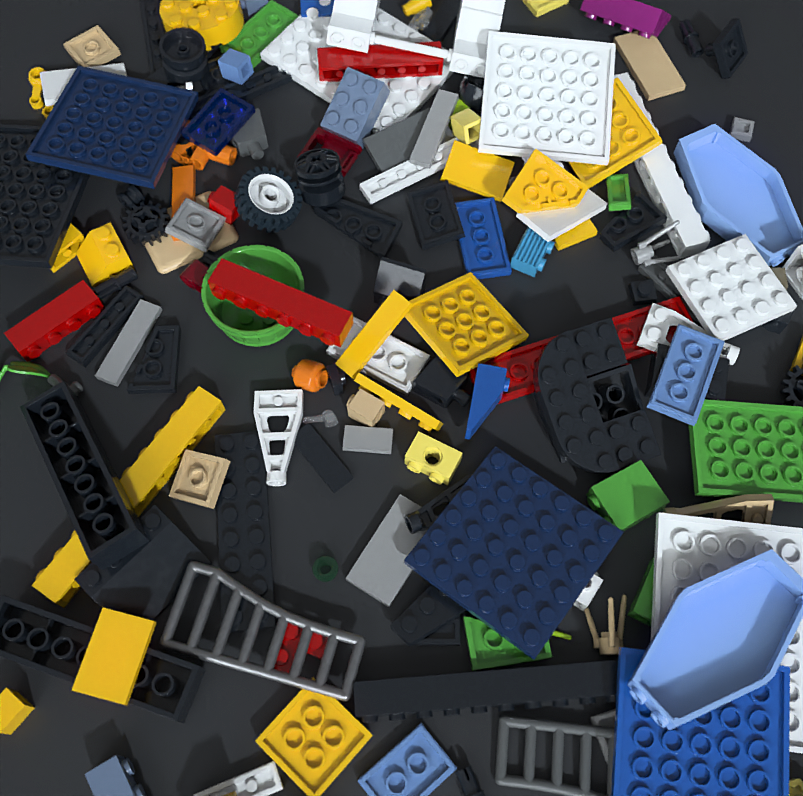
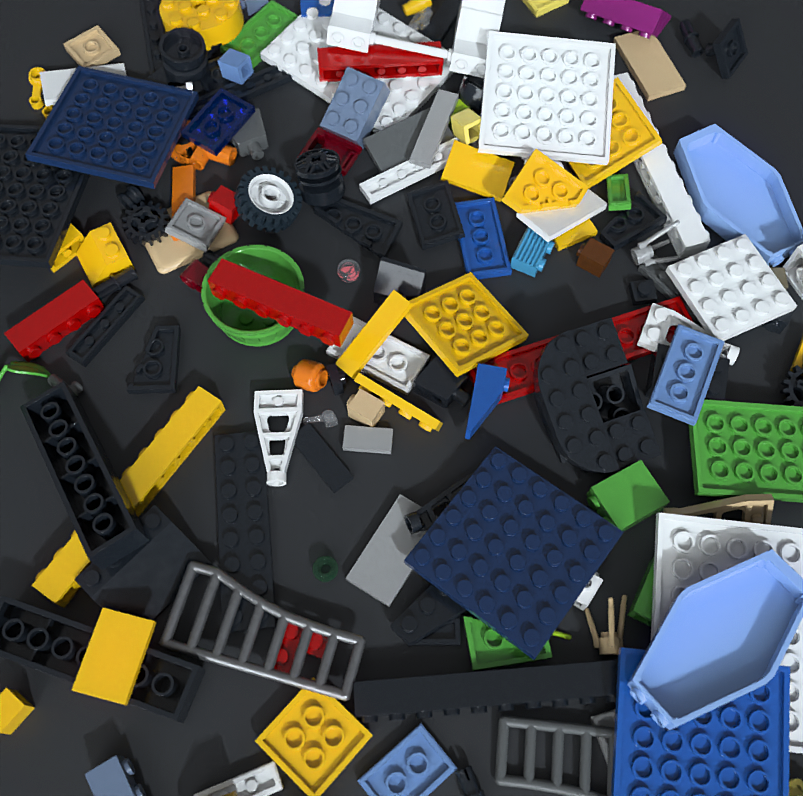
(128, 343): light grey tile -> none
(199, 478): tan plate -> none
(348, 270): none -> clear tile
(426, 447): light yellow brick -> none
(594, 257): none -> reddish brown brick
(741, 129): light grey tile -> none

